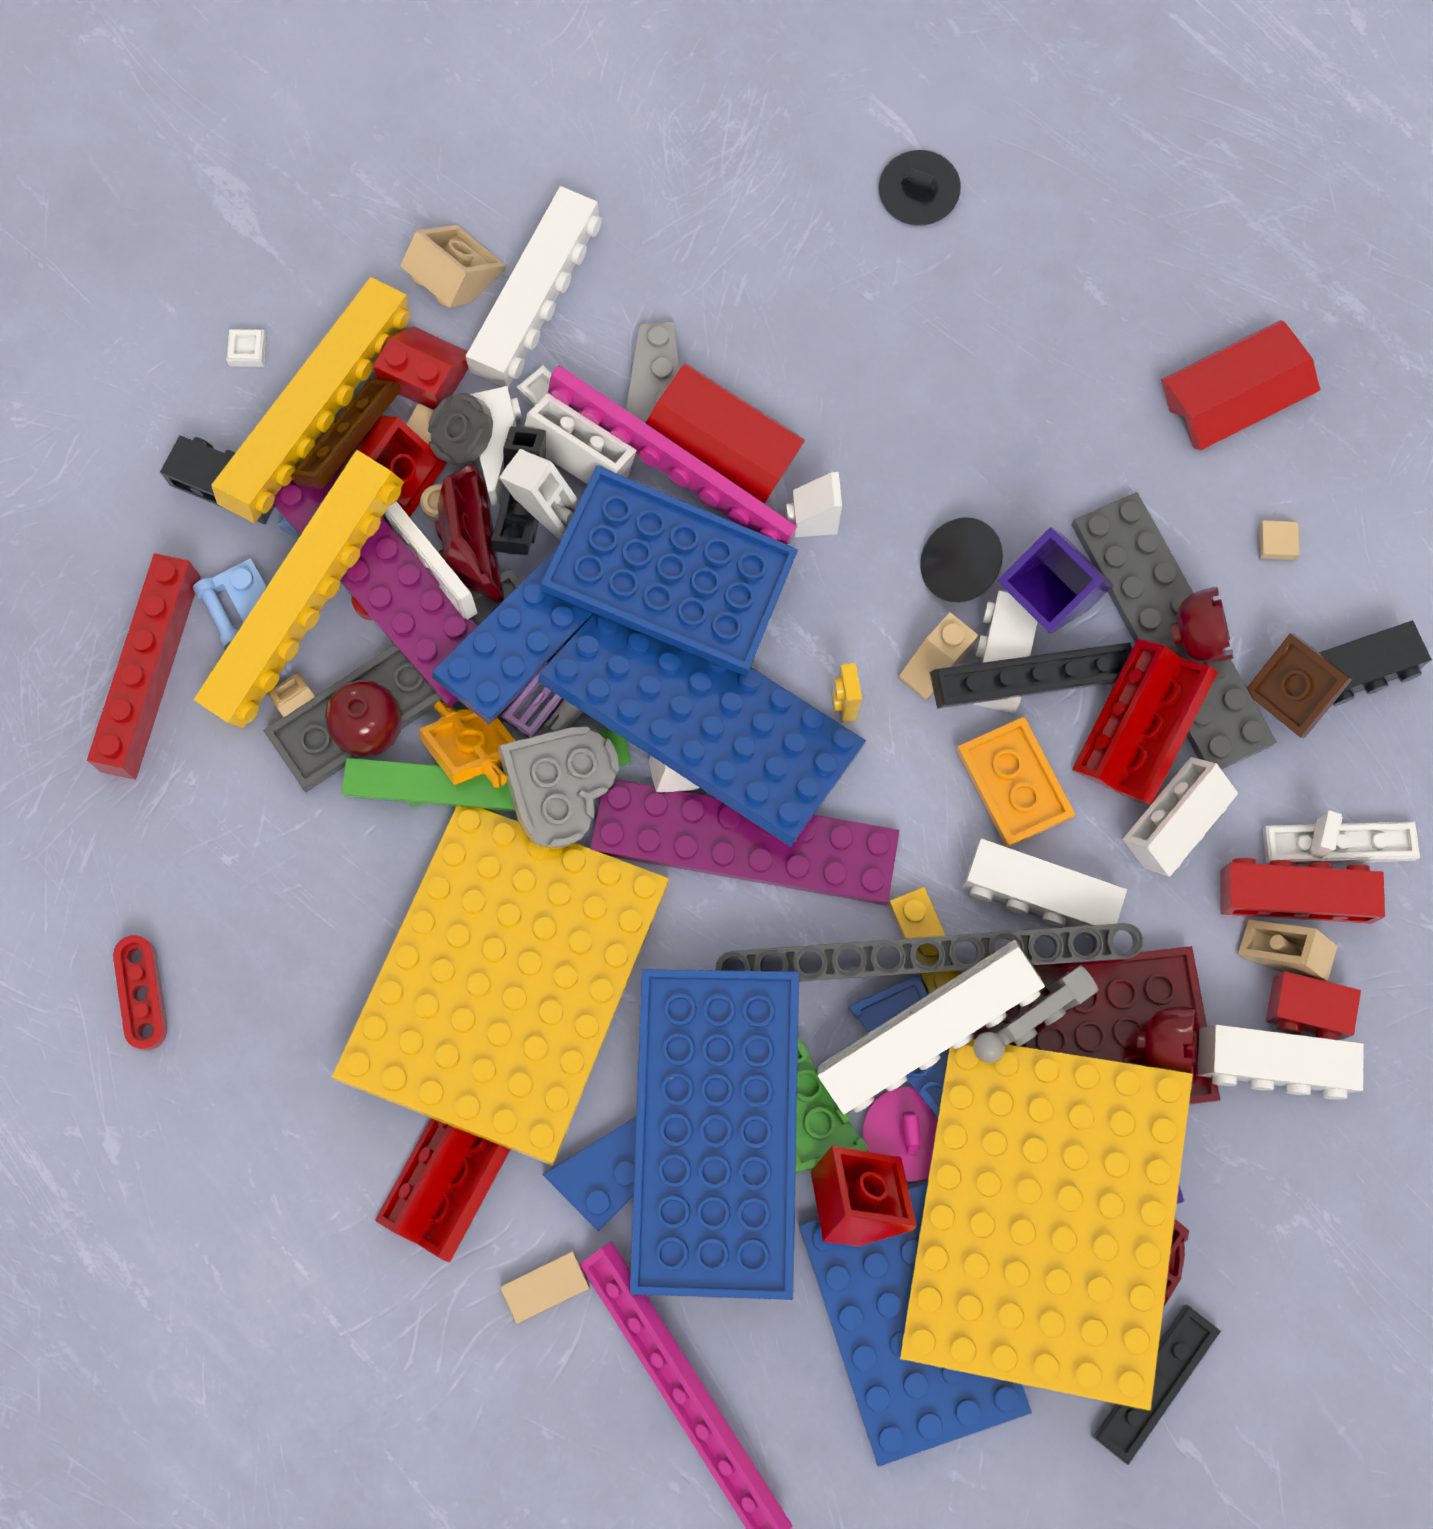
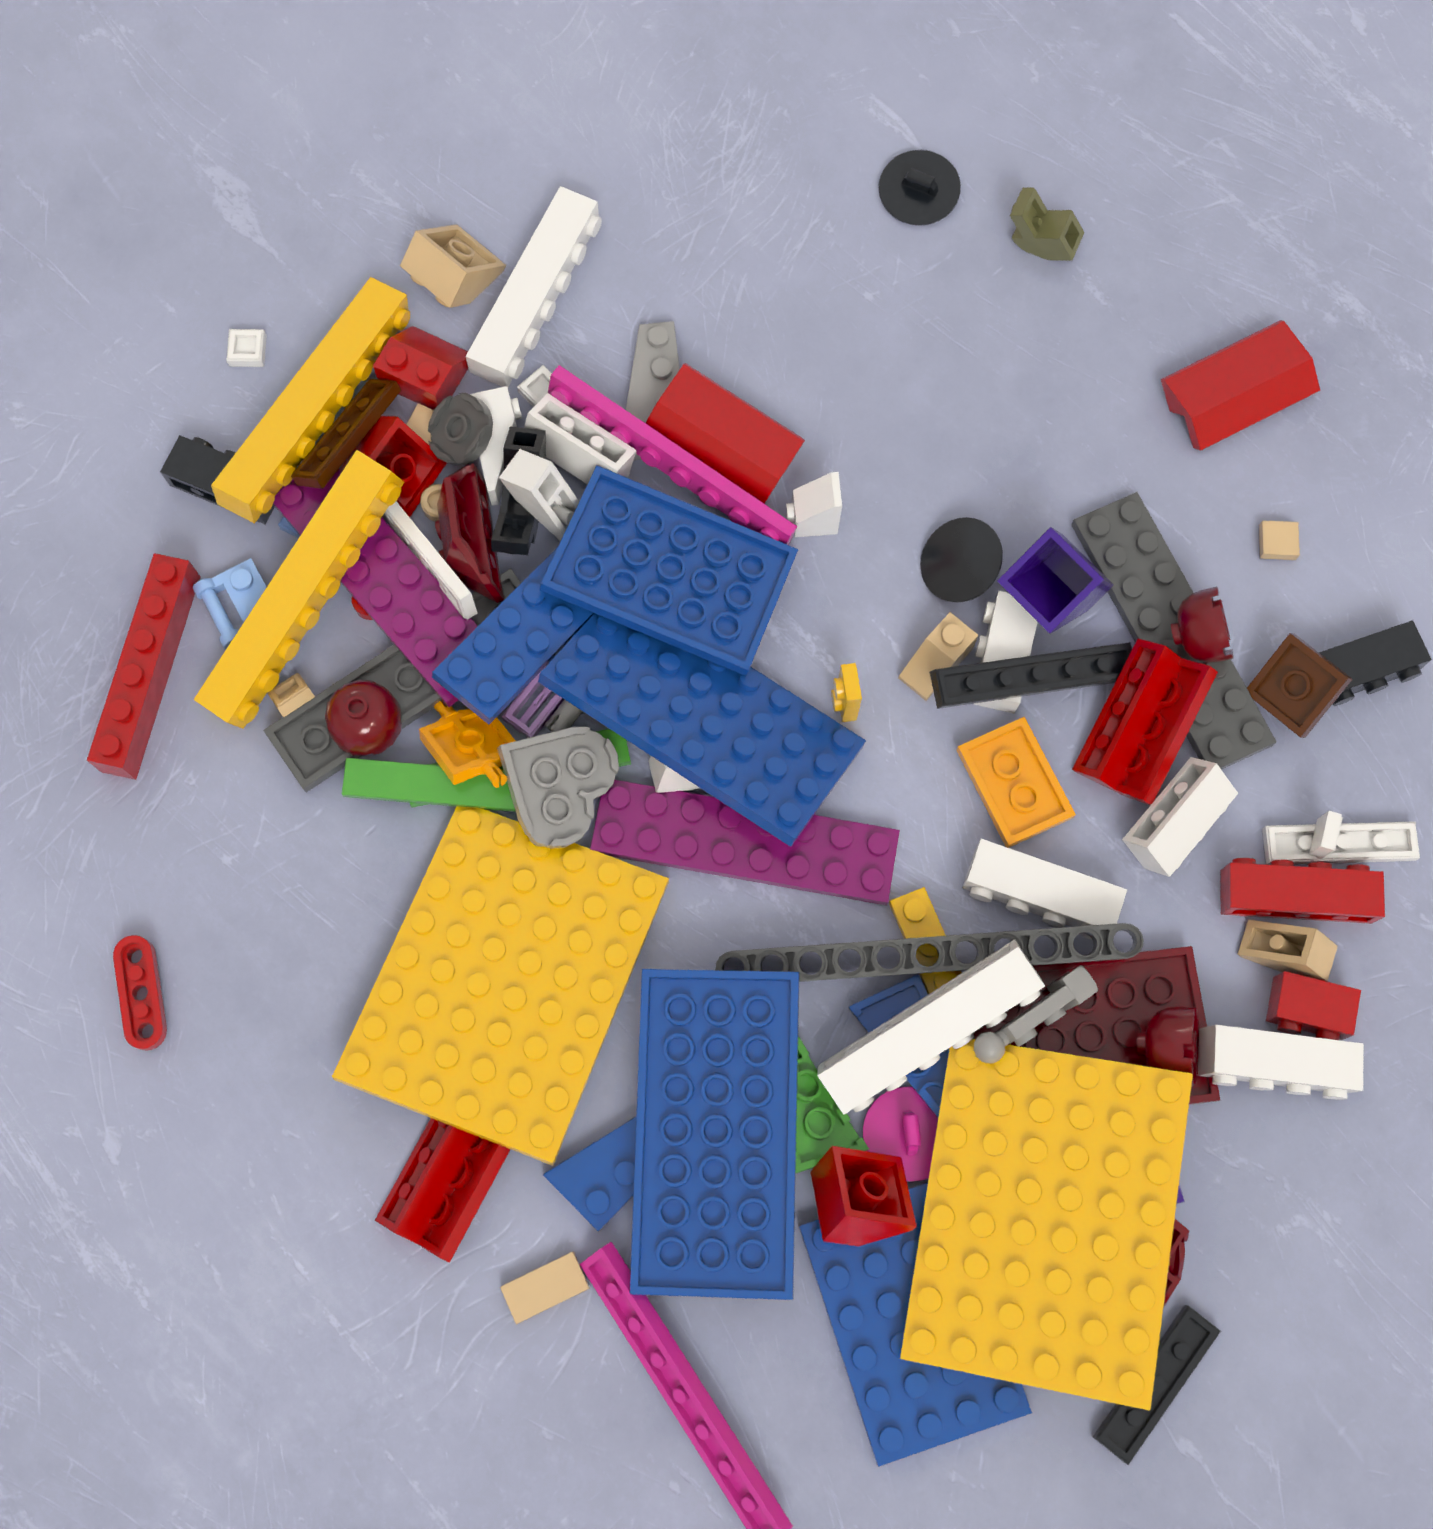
(1044, 231): none -> olive brick

